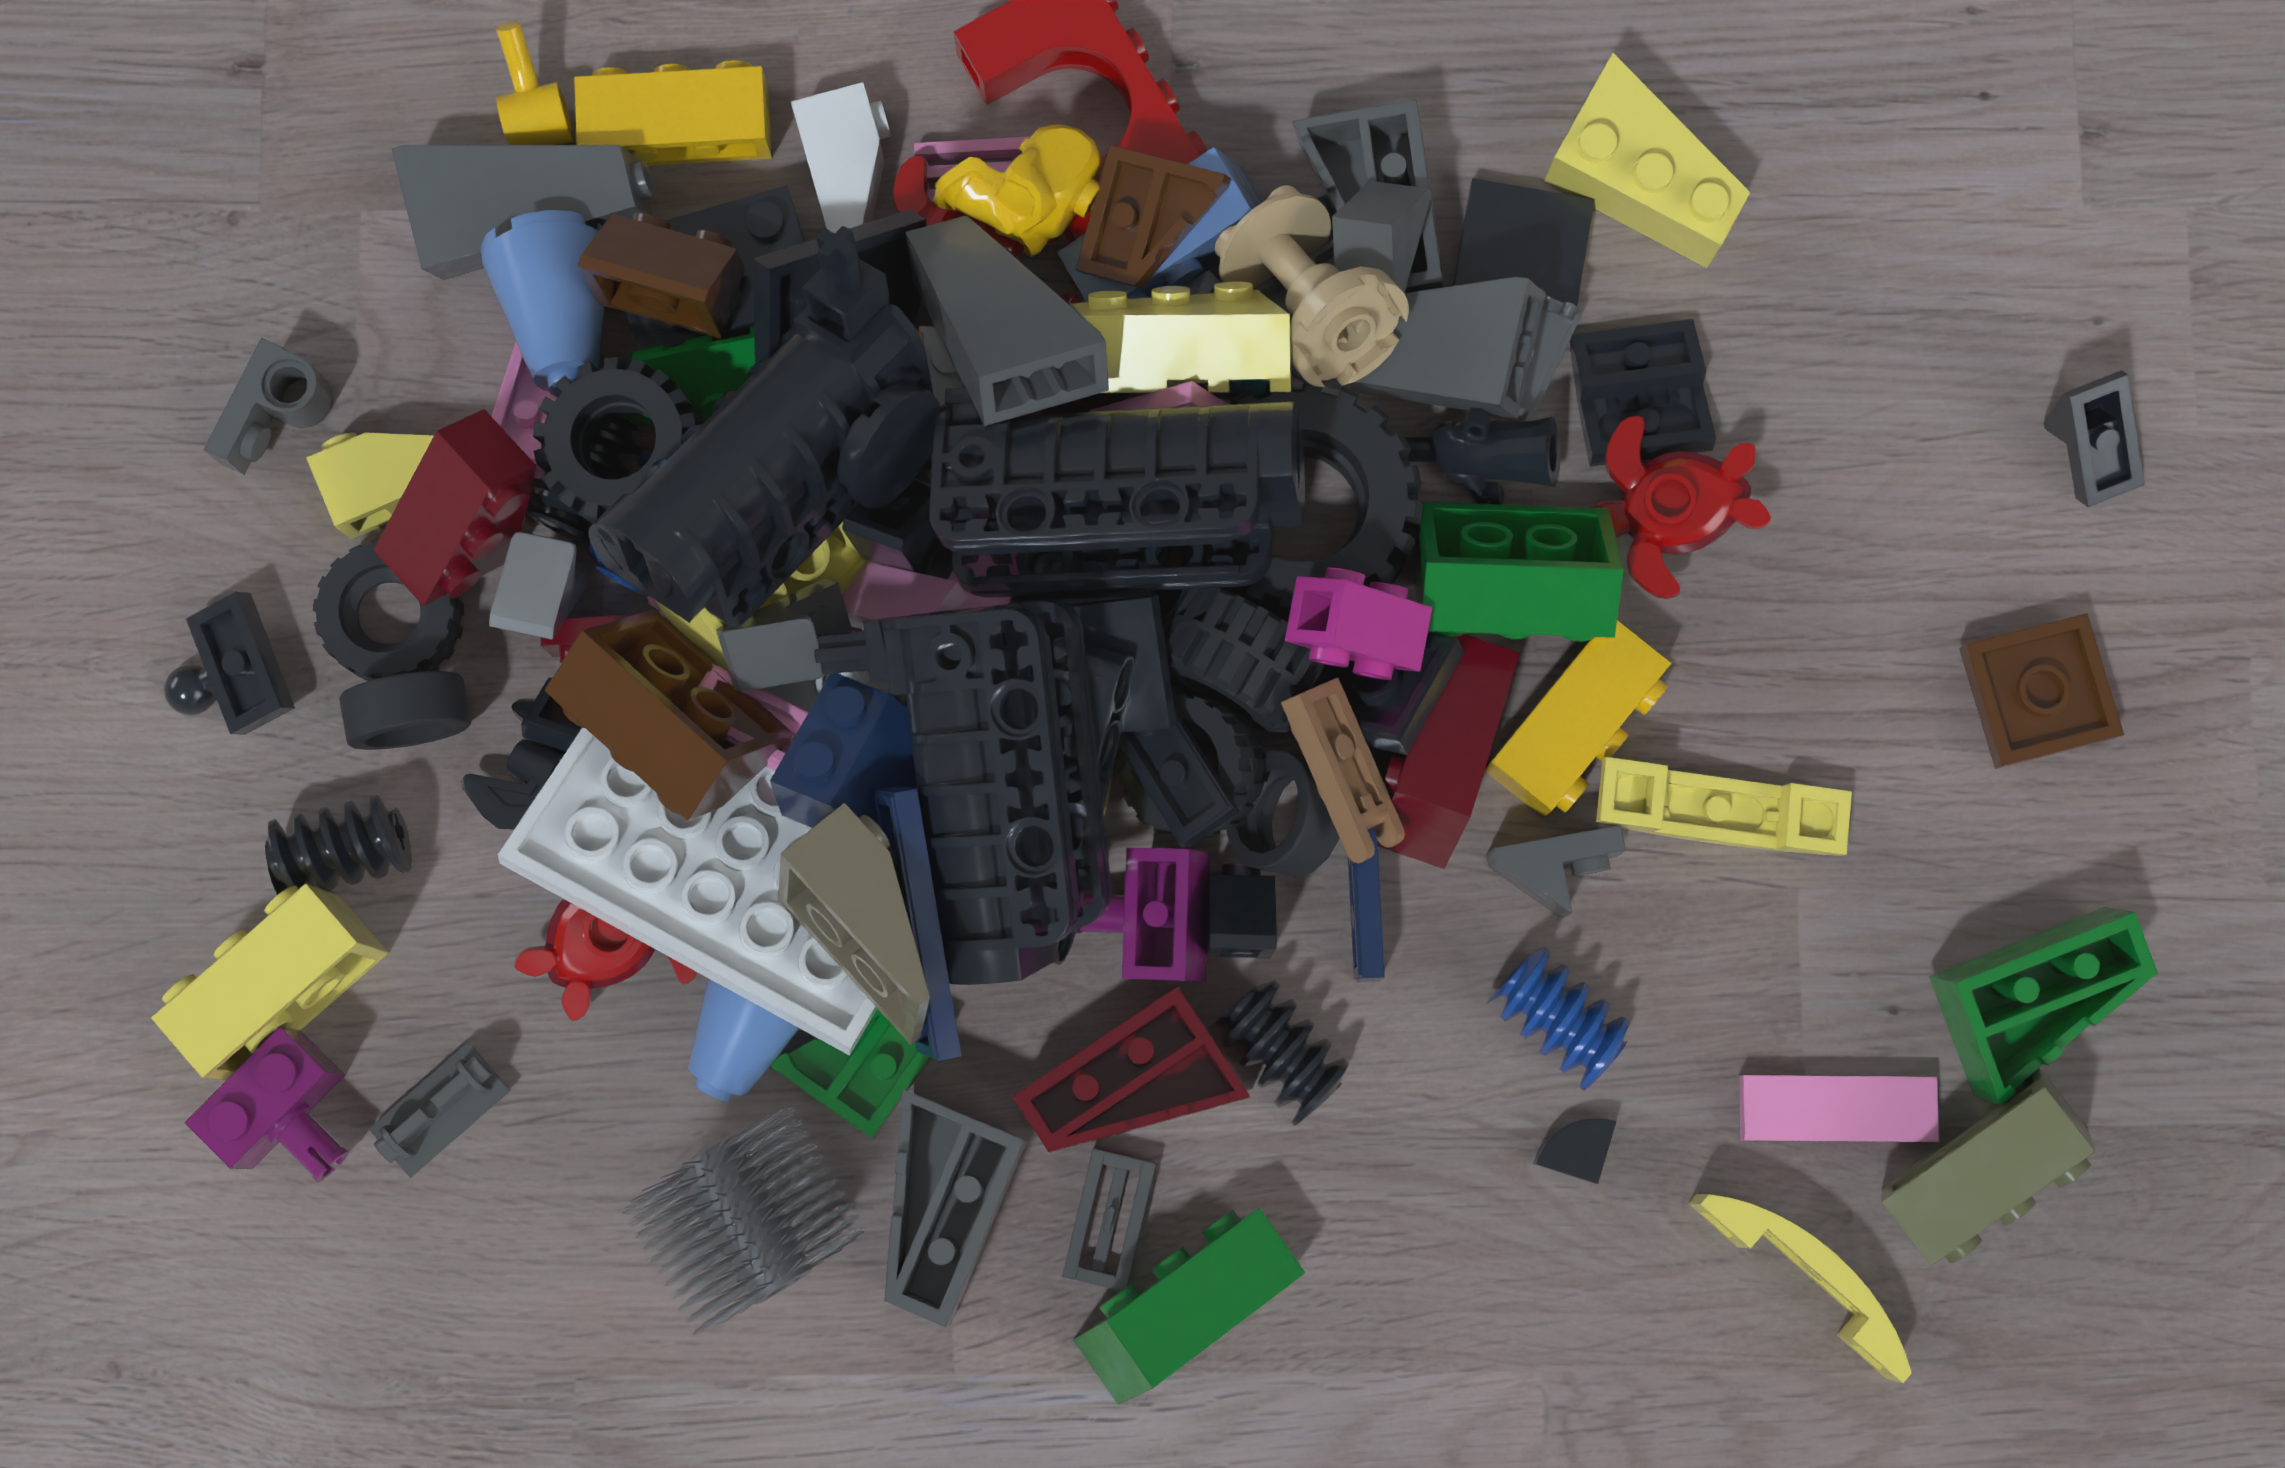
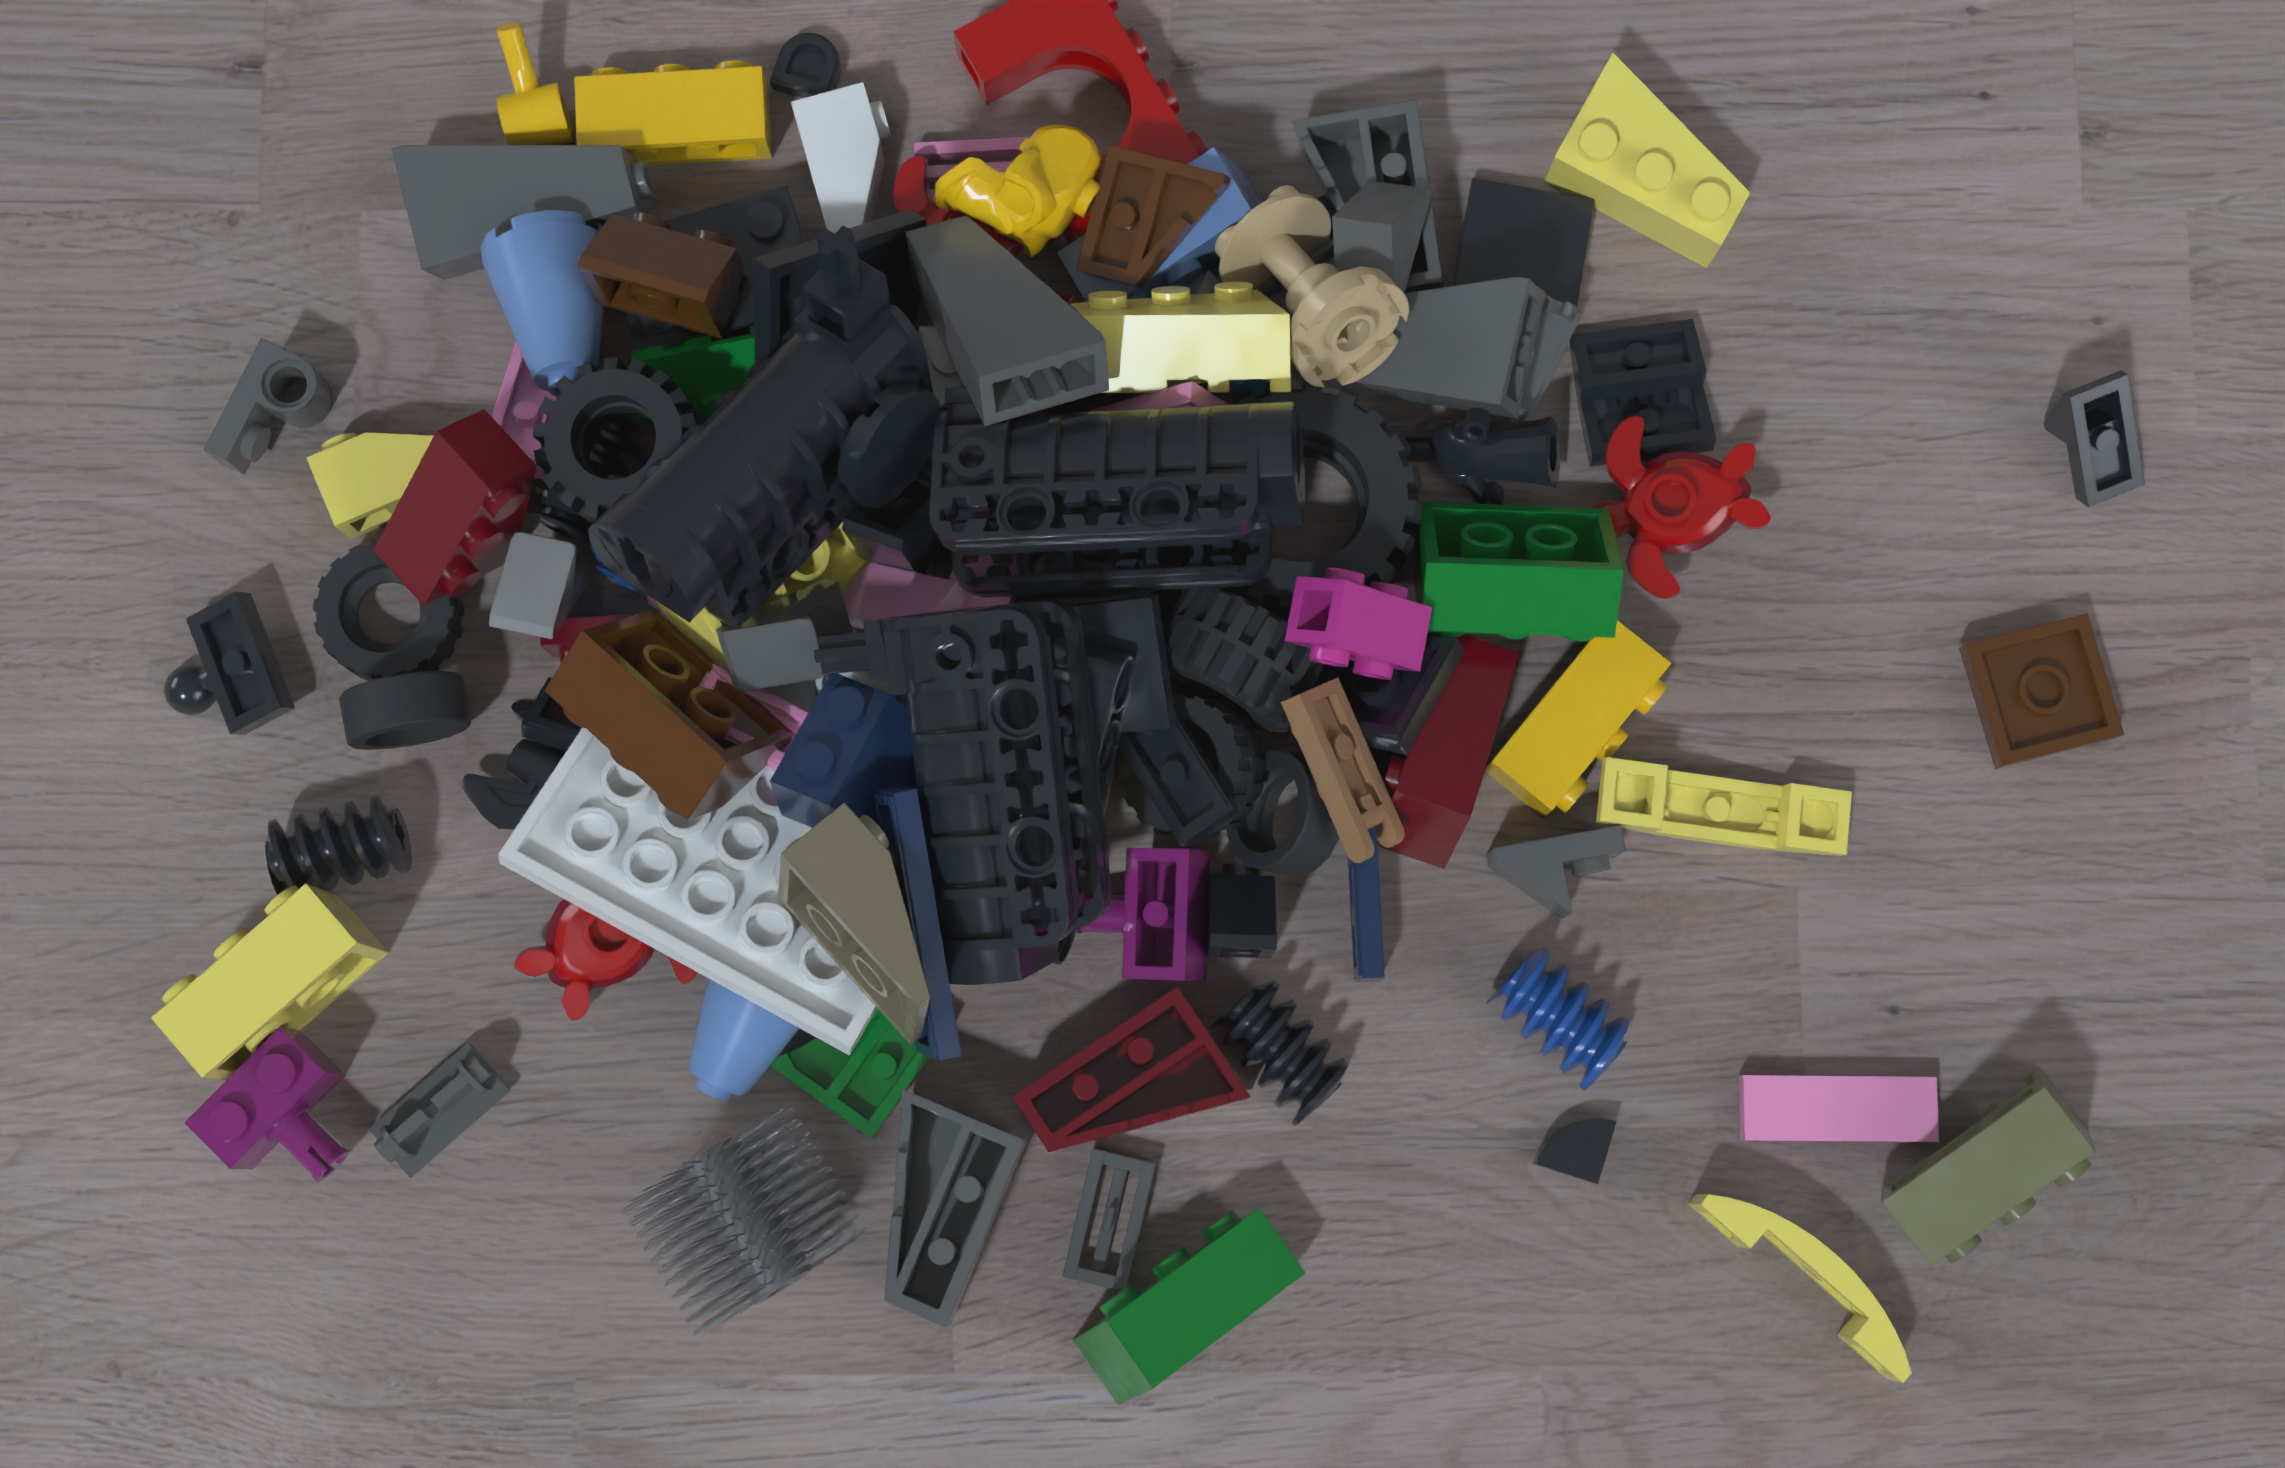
(806, 66): none -> black tile
(2038, 994): green wedge -> none

